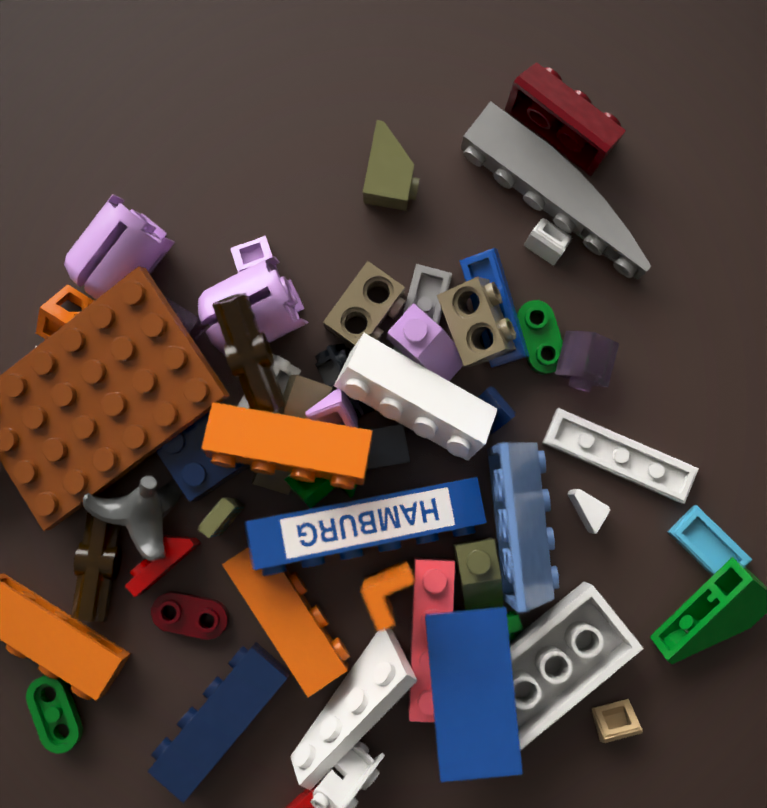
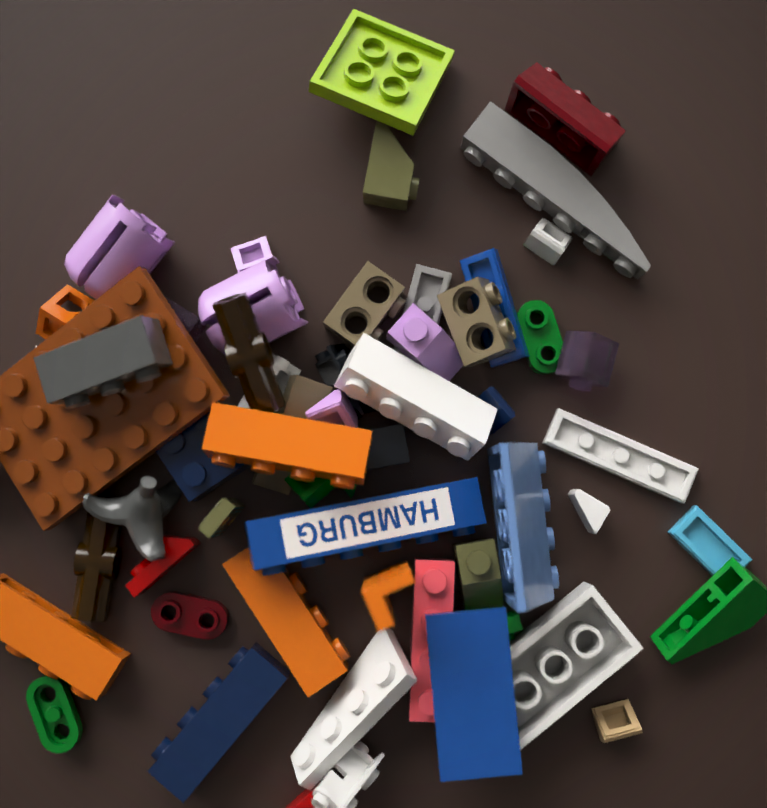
(103, 362): none -> dark grey brick
(381, 71): none -> lime plate

